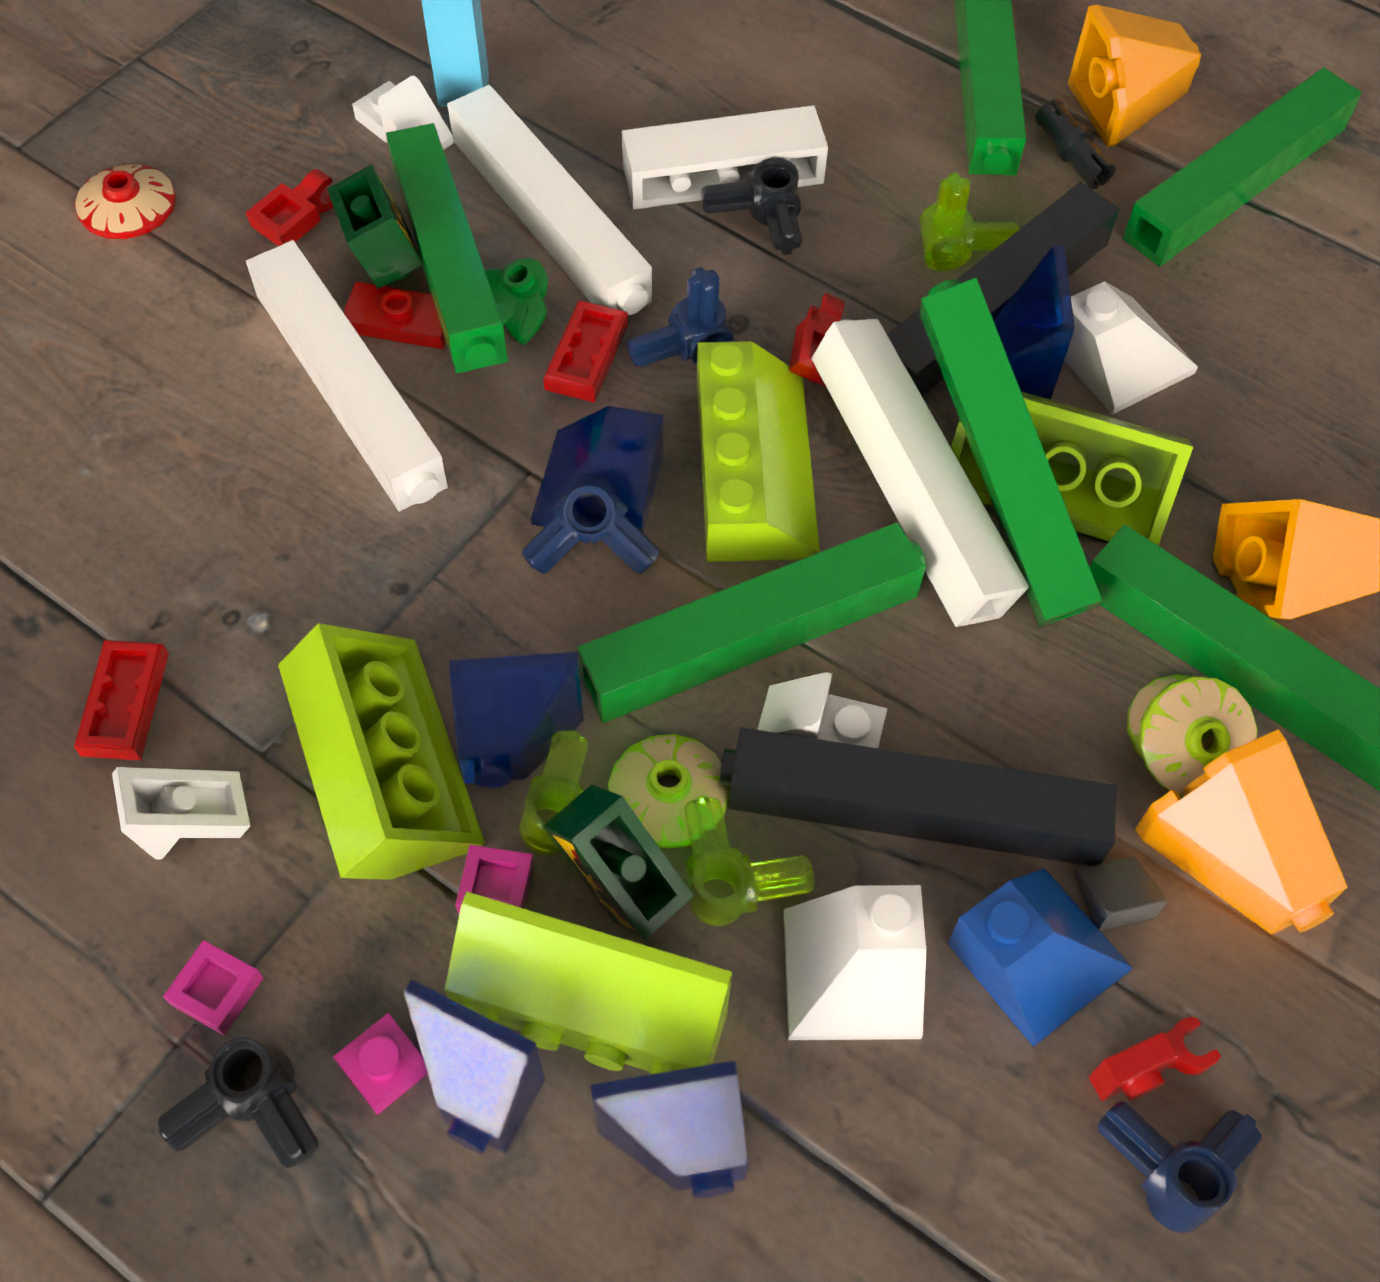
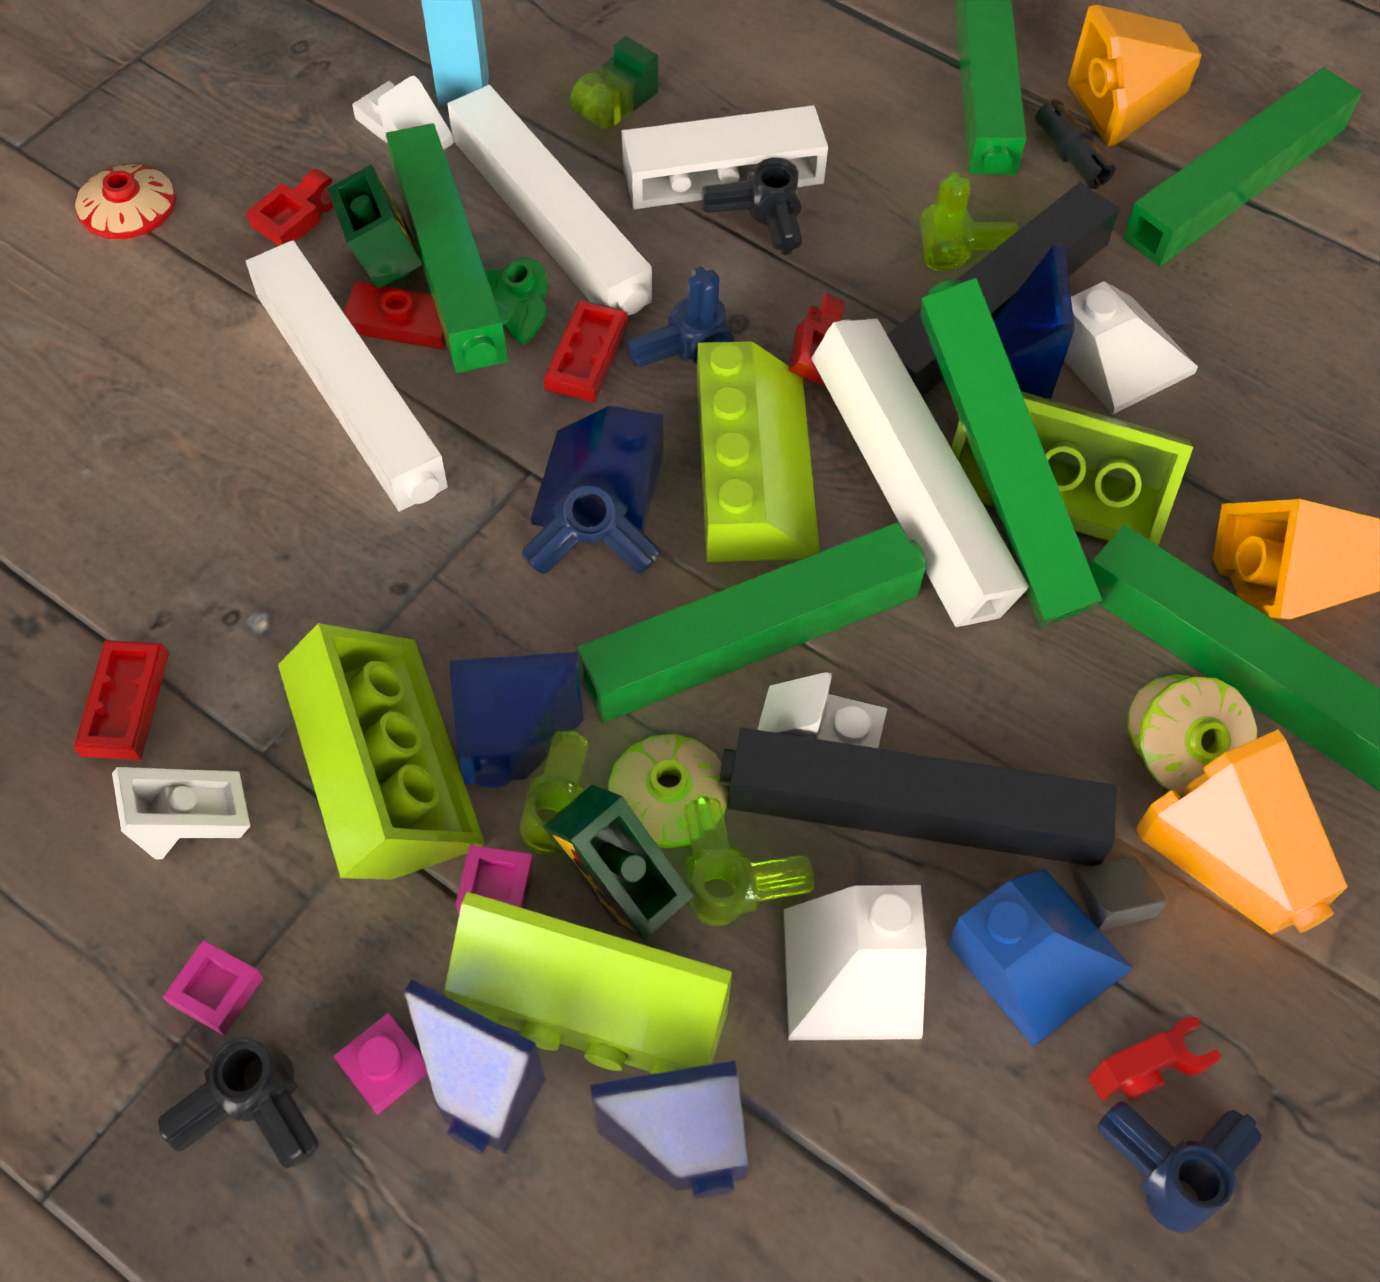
(617, 85): none -> leg

